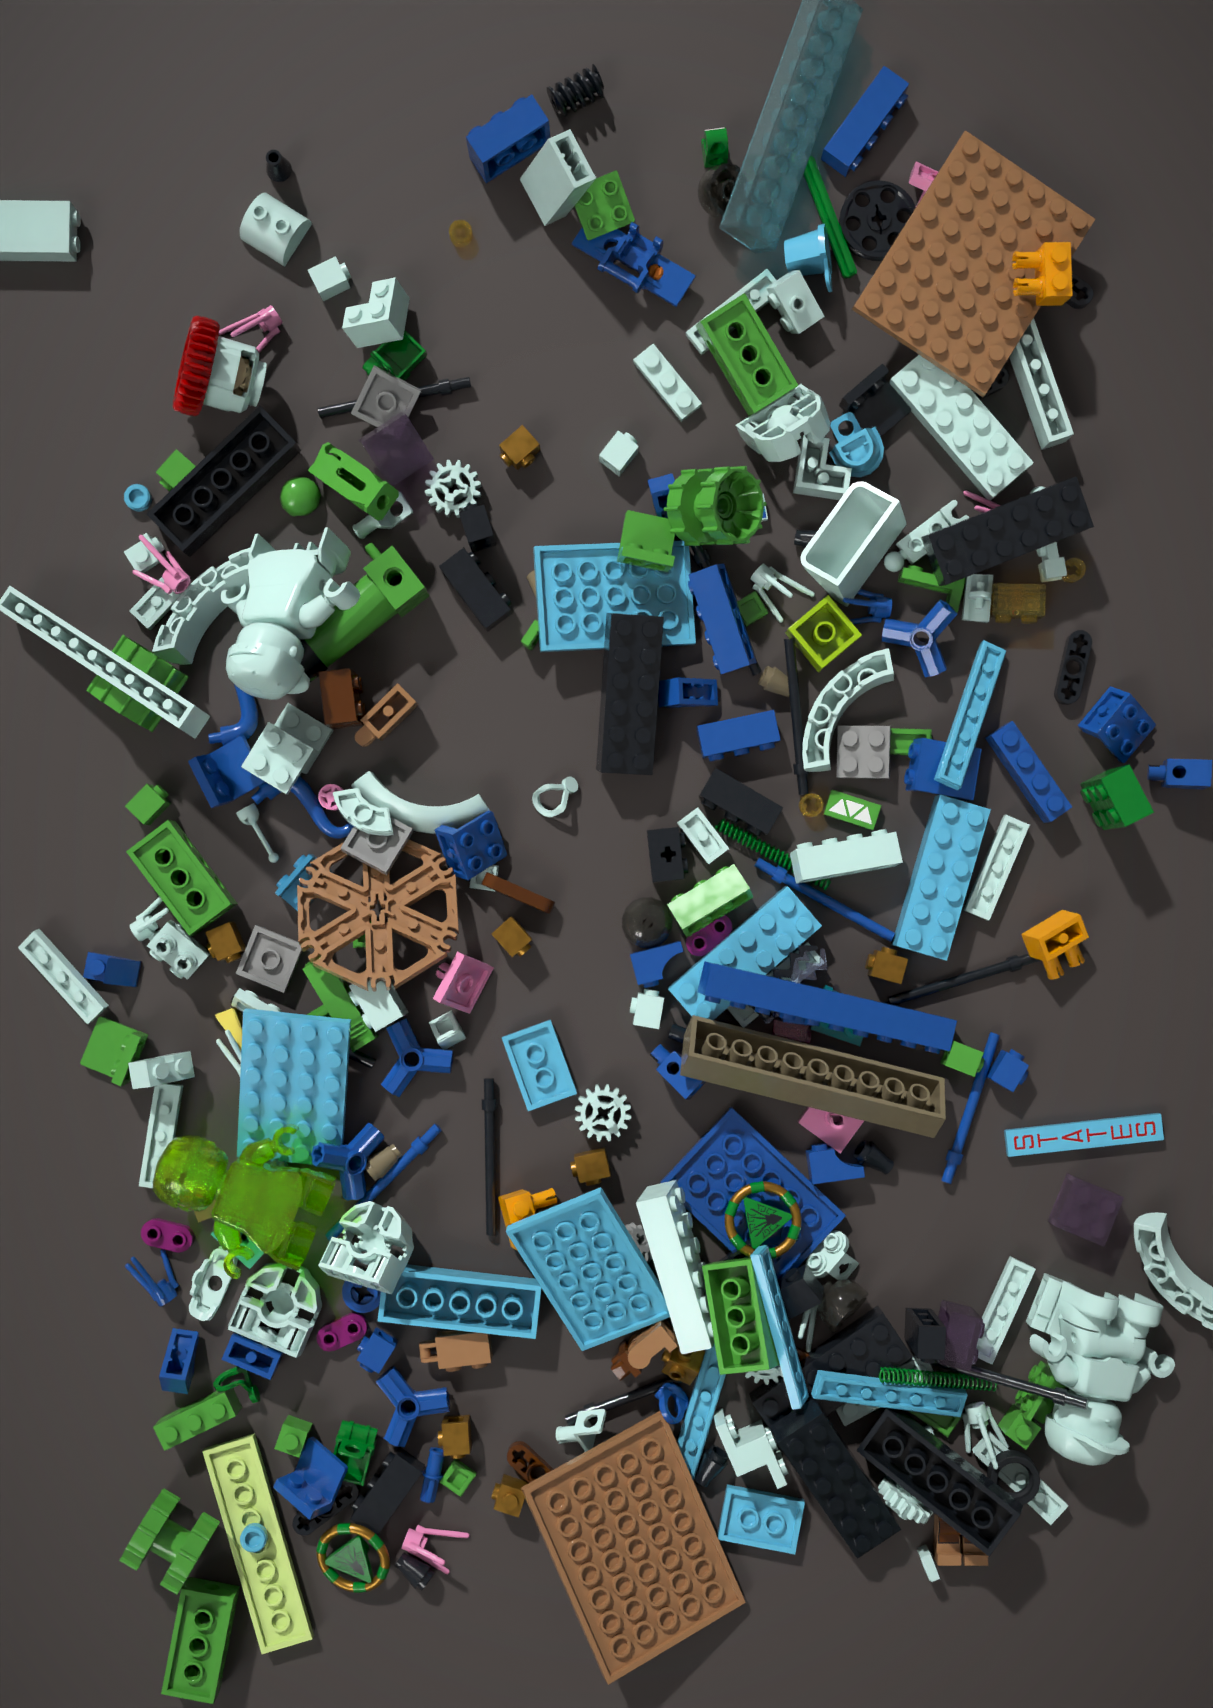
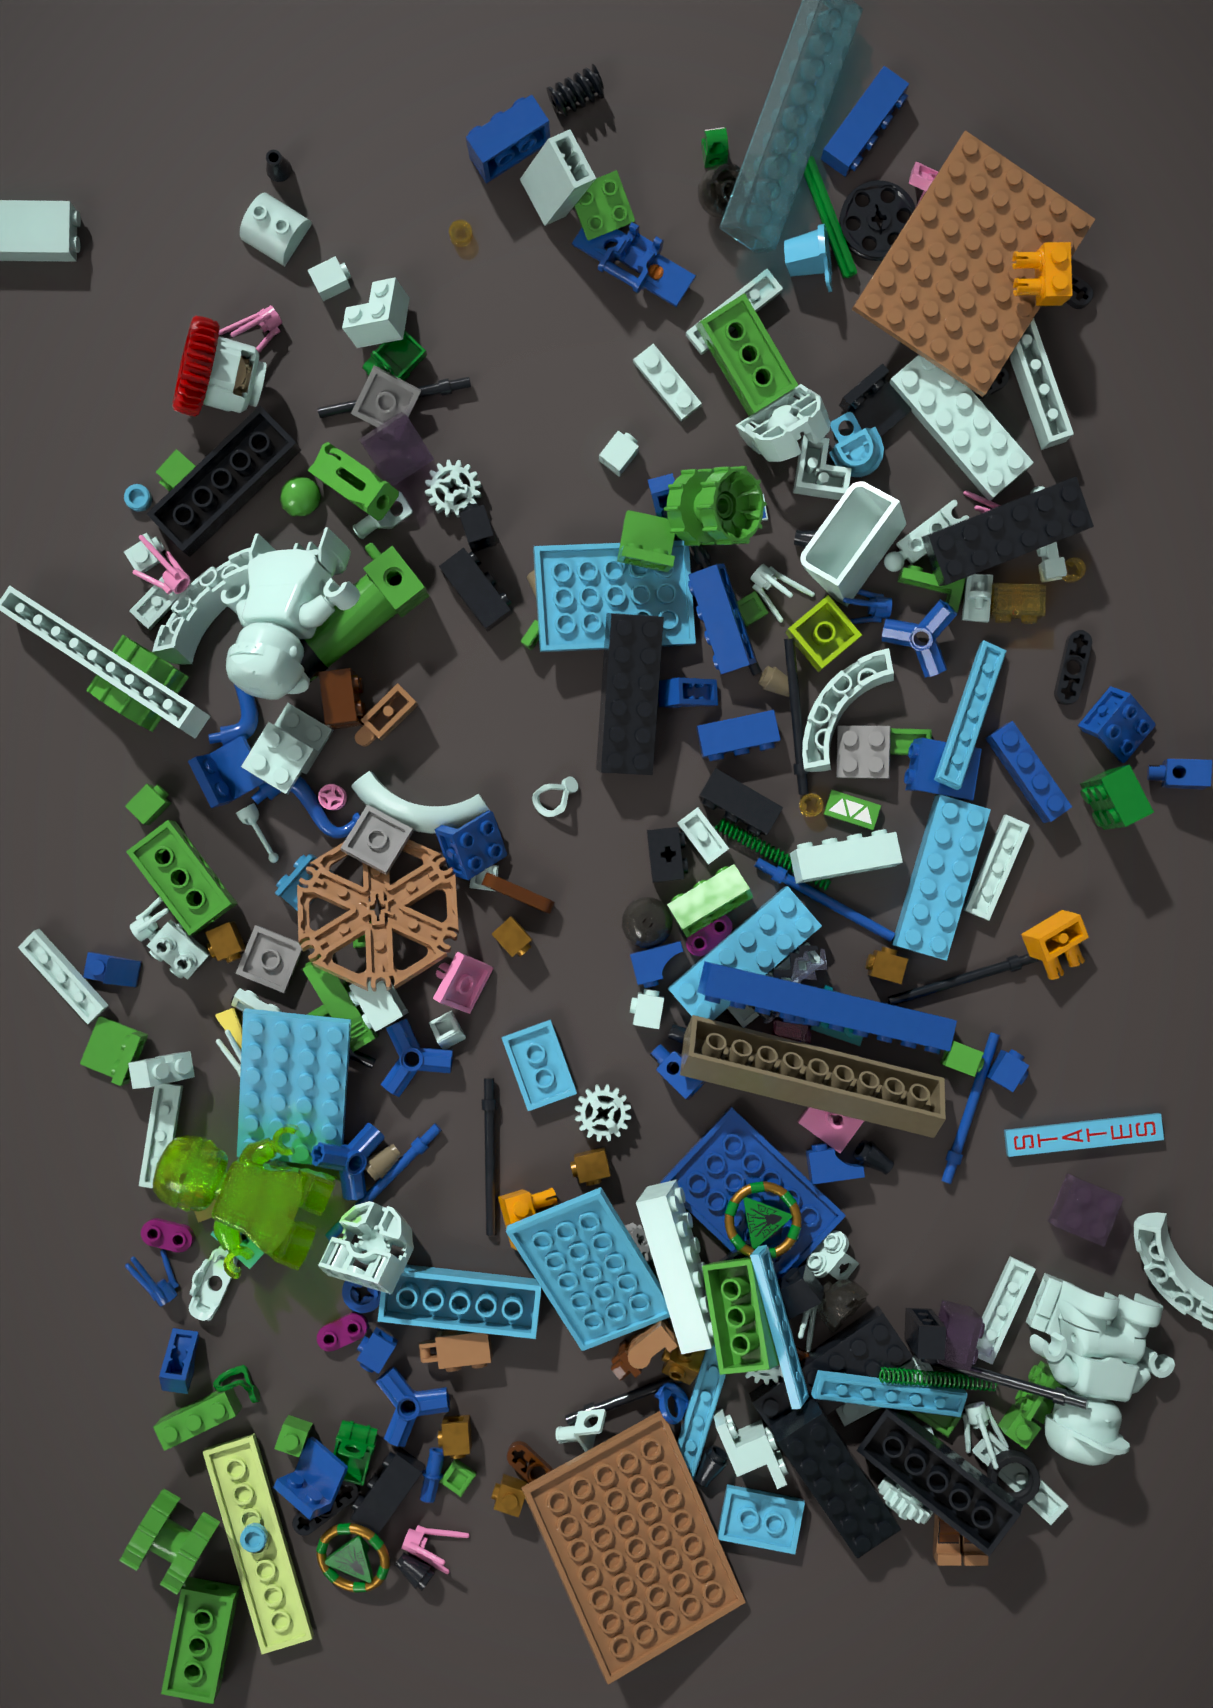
(252, 1356): blue brick -> none
(286, 1307): light aqua connector -> none
(362, 814): light aqua tile -> none
(519, 449): pearl gold brick -> none
(794, 302): light aqua brick -> none
(928, 1563): light aqua tile -> none

